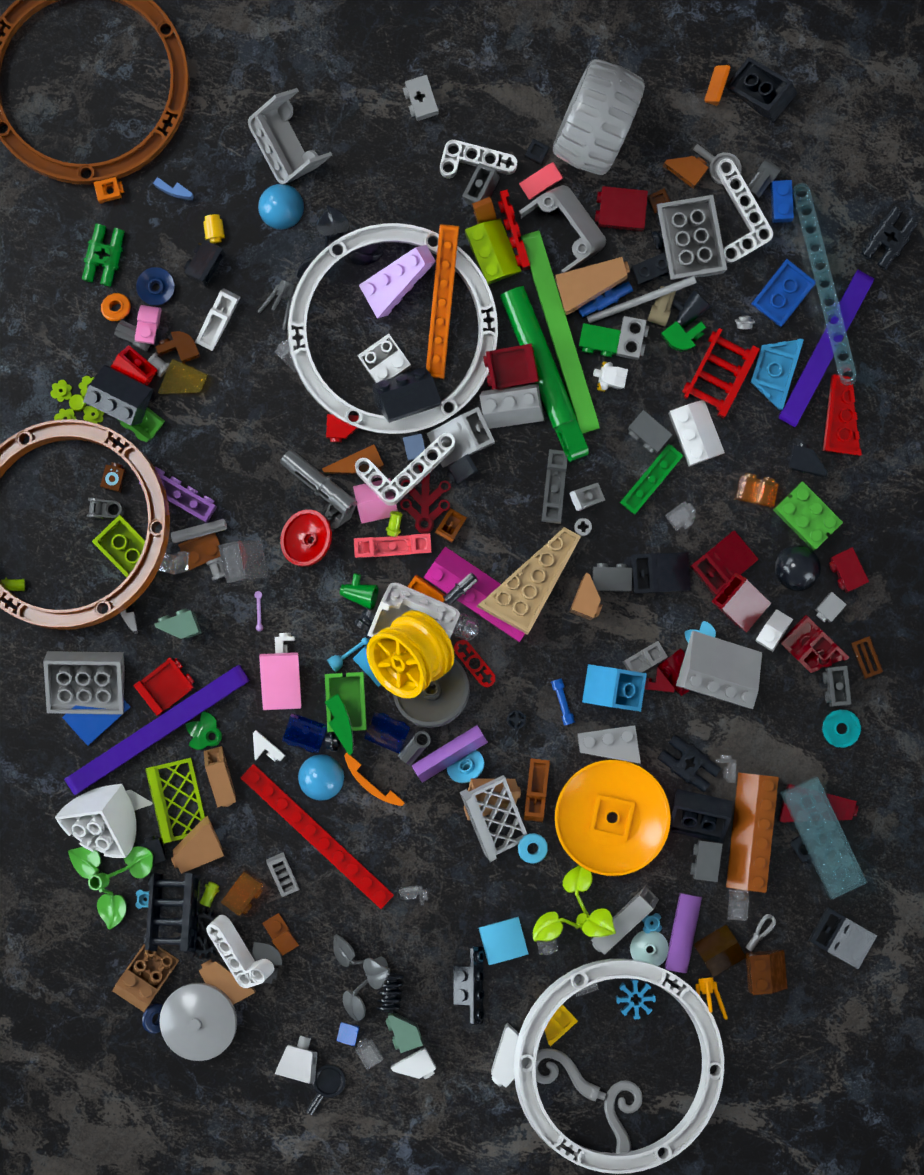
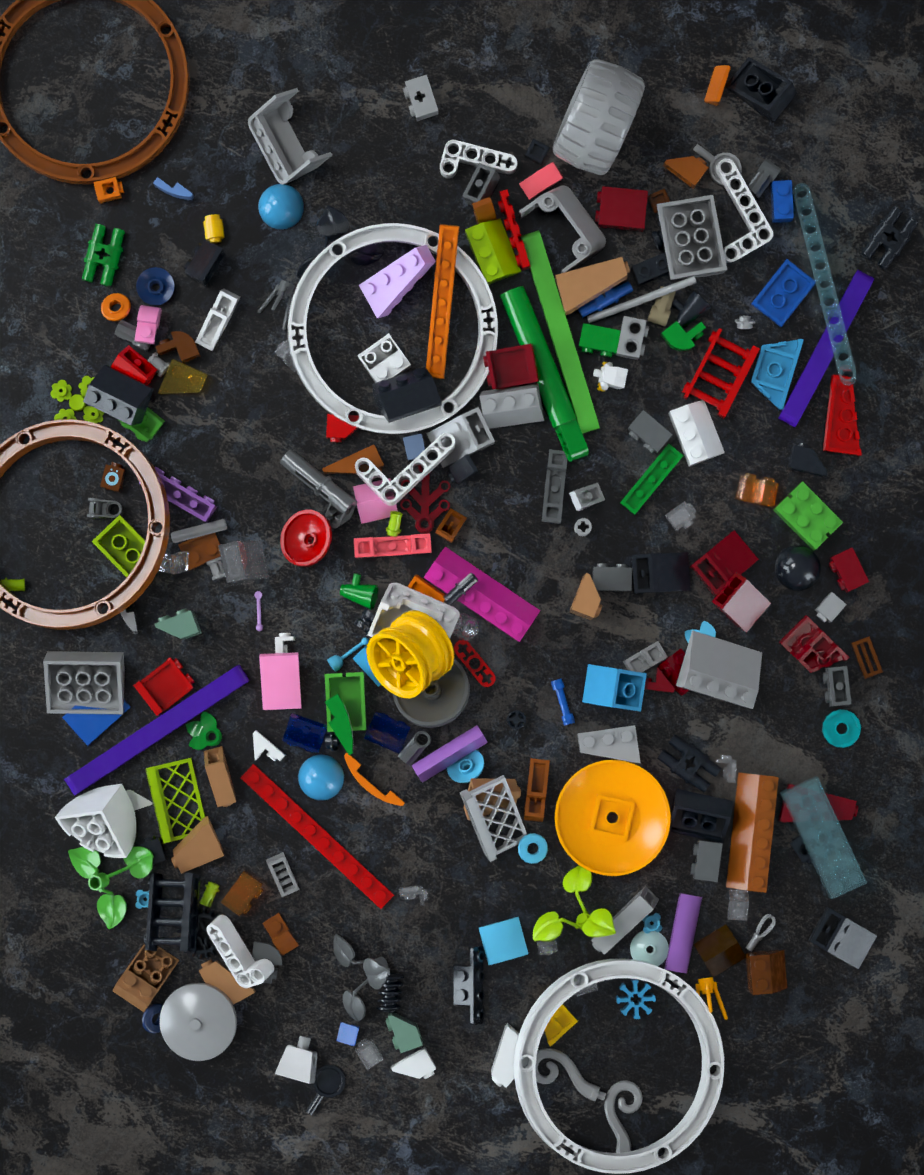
(528, 588): tan wing -> none
(774, 630): white slope -> none

